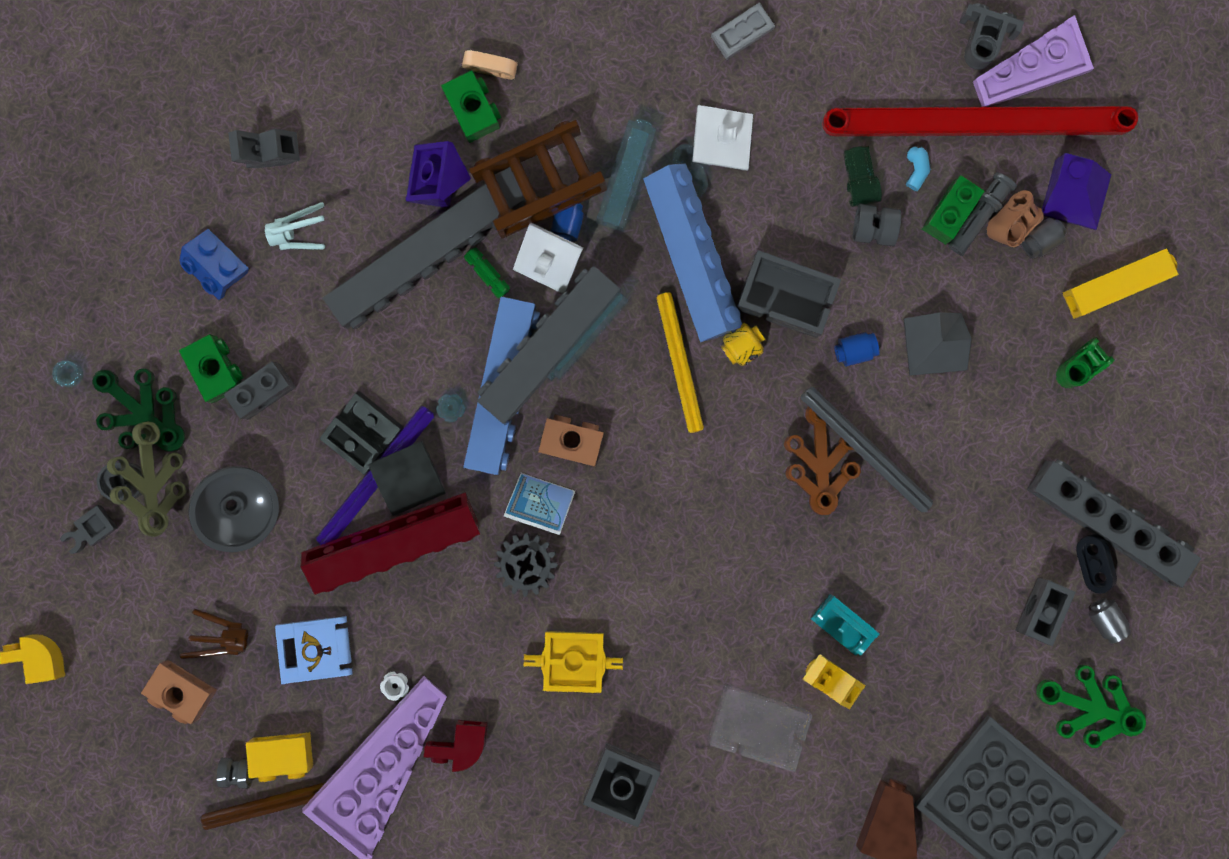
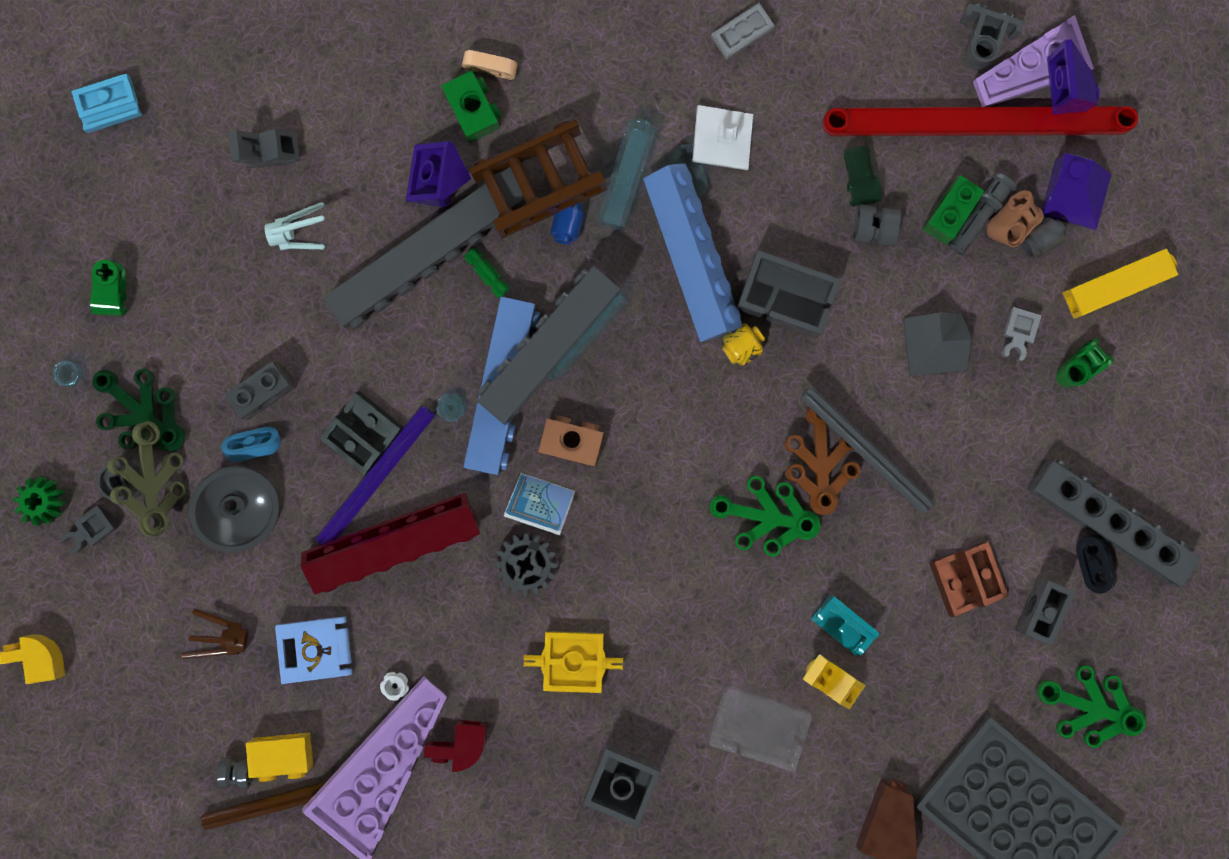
(42, 490): none -> green gear
(106, 103): none -> medium azure plate
(108, 293): none -> green piece
(195, 692): nougat brick -> none
(198, 359): green brick -> none
(212, 263): blue bracket -> none
(251, 444): none -> dark azure plate
(407, 478): pearl dark grey slope -> none
(547, 258): white piece -> none
(680, 362): yellow axle -> none
(769, 517): none -> green plant
(856, 349): blue brick -> none
(922, 167): medium azure arm -> none
(968, 579): none -> copper slope
(1021, 329): none -> light grey plate
(1070, 80): none -> dark purple slope
(1109, 620): flat silver brick -> none

